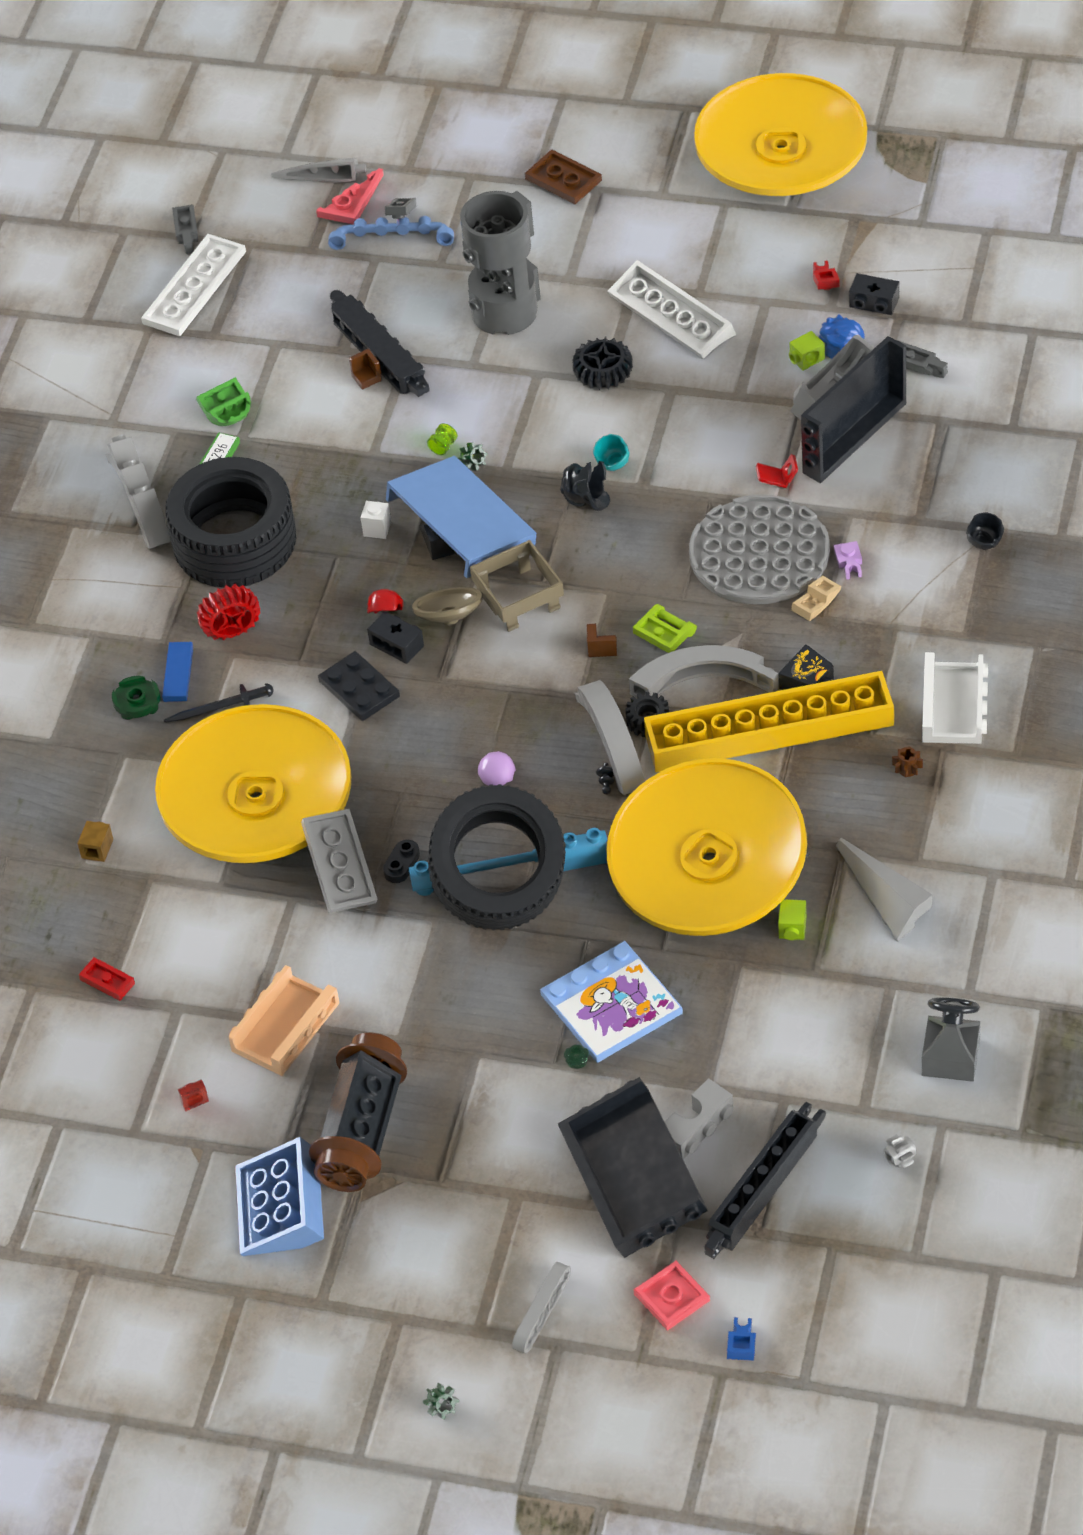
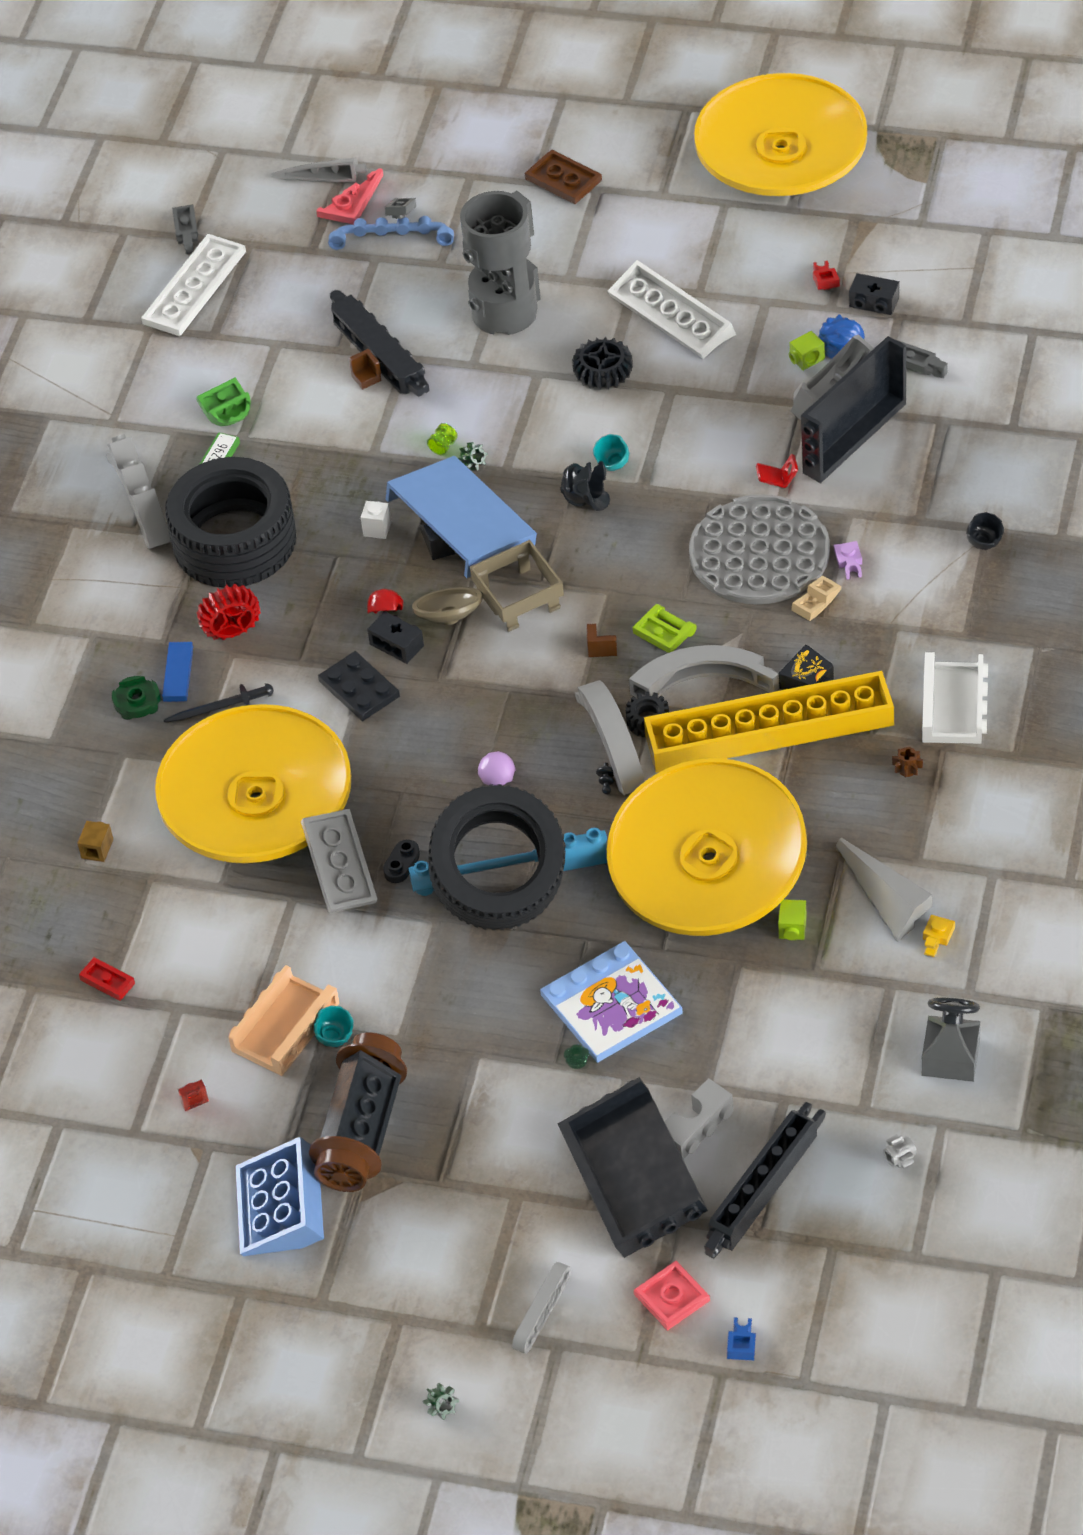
(333, 1026): none -> teal hair
(937, 932): none -> yellow plate

